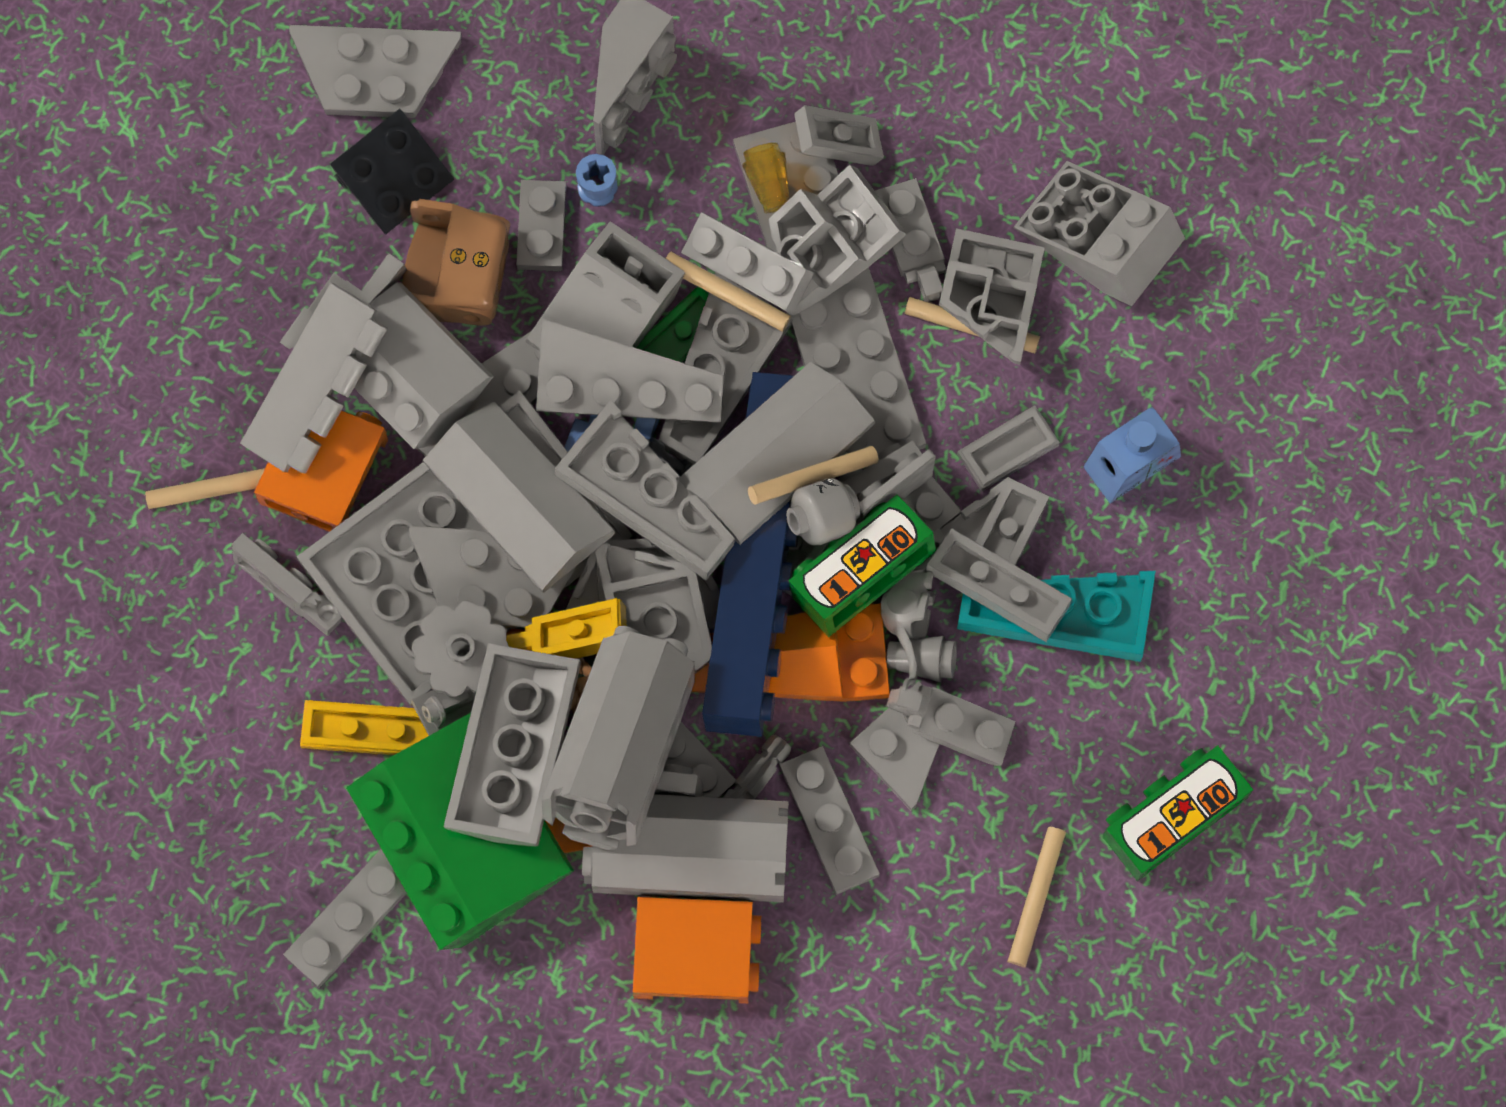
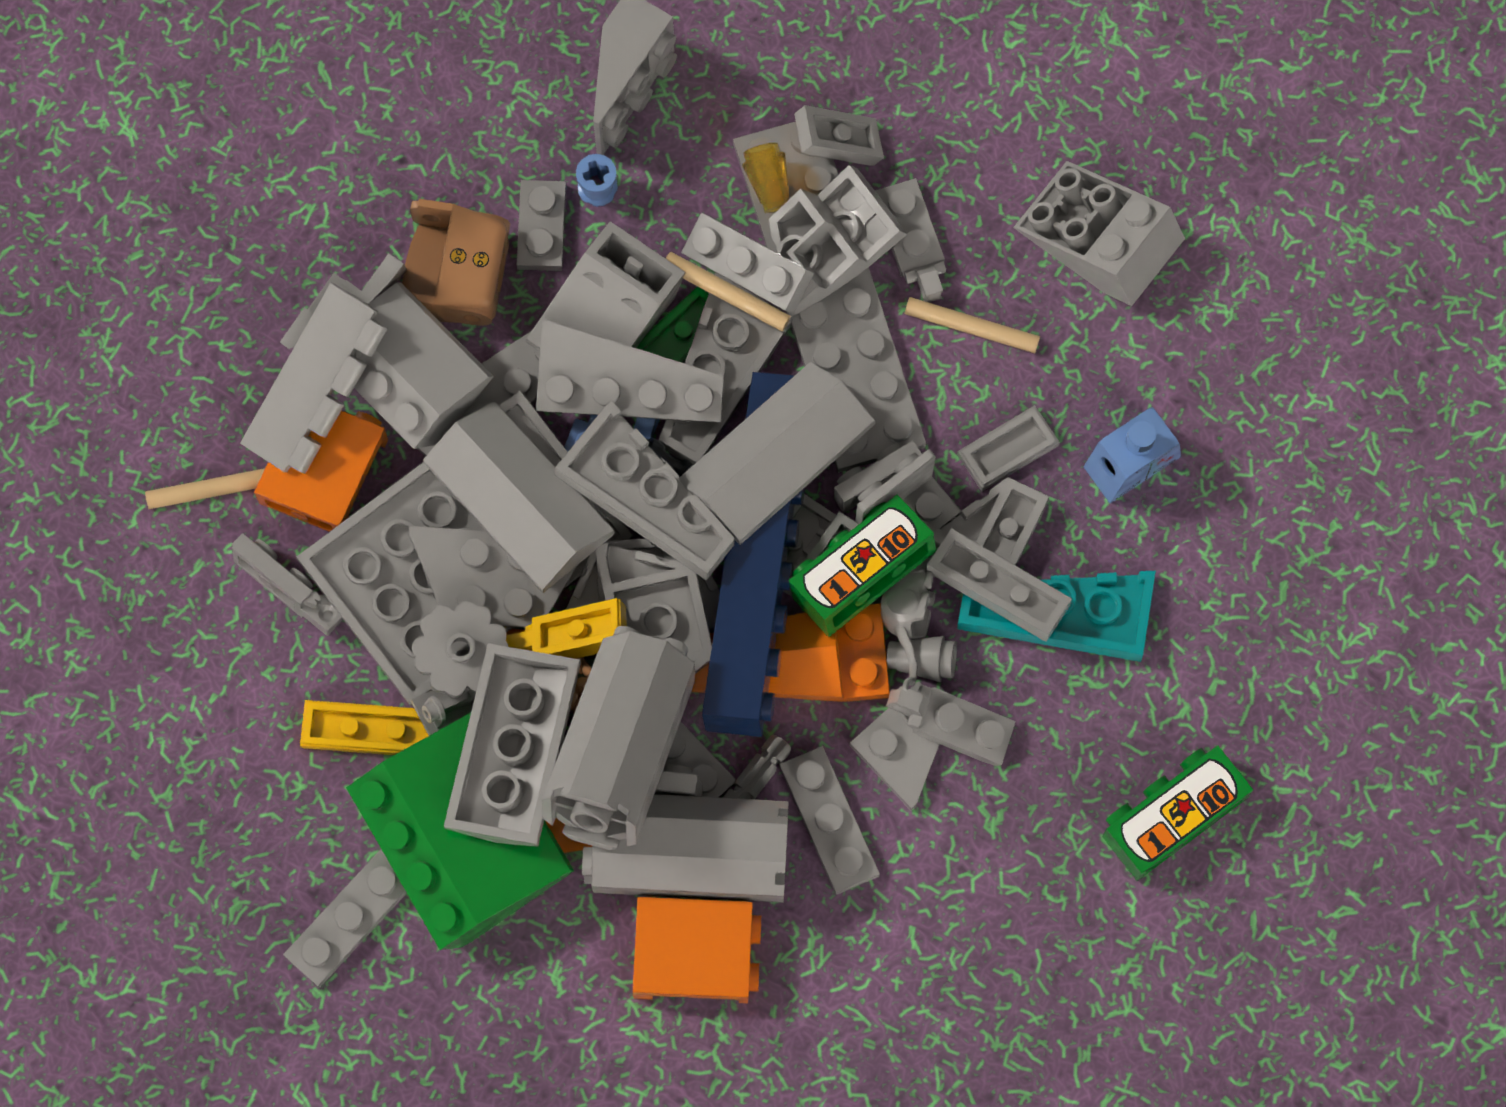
(373, 67): light grey wing -> none
(391, 171): black hinge -> none
(823, 511): light grey head -> none
(827, 469): tan bar -> none
(992, 288): light grey slope -> none
(1036, 896): tan bar -> none

